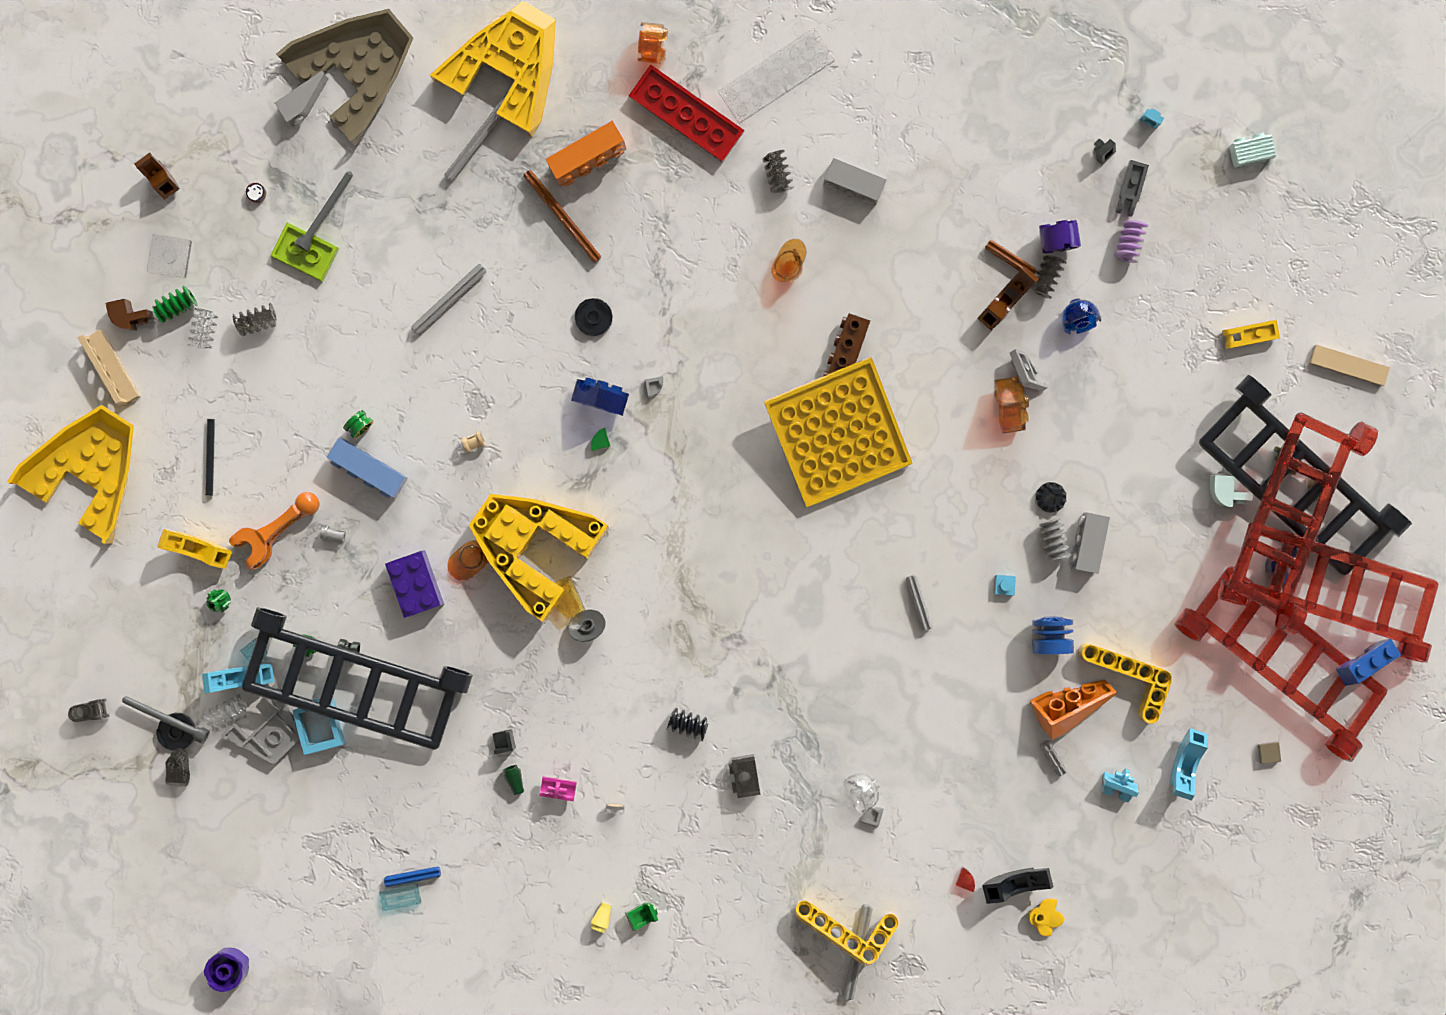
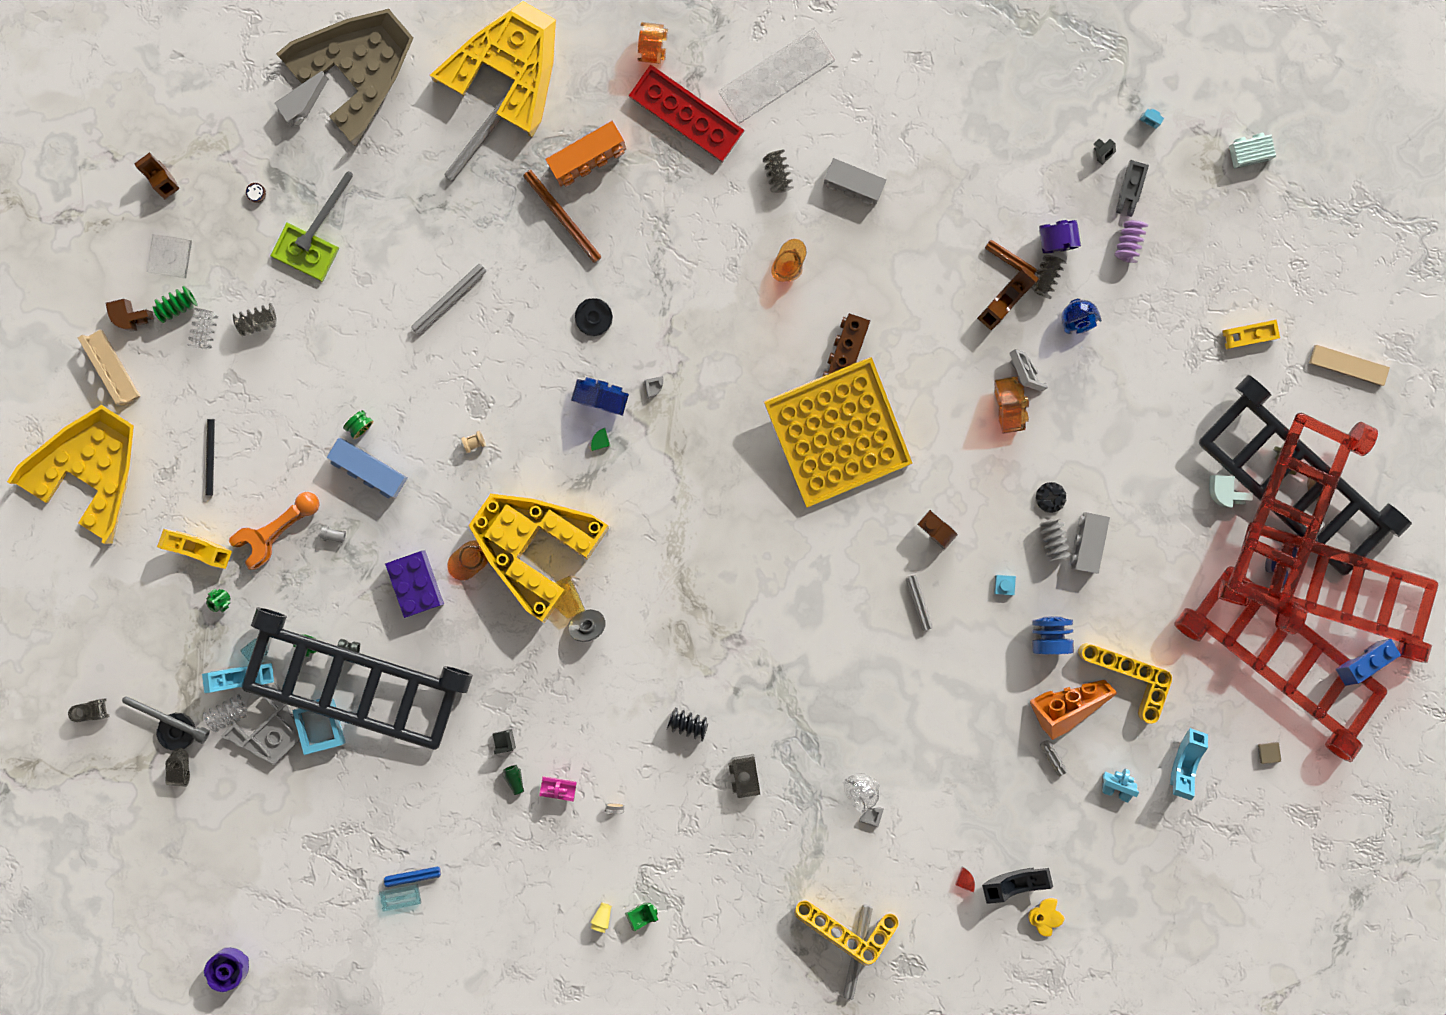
(937, 529): none -> reddish brown brick

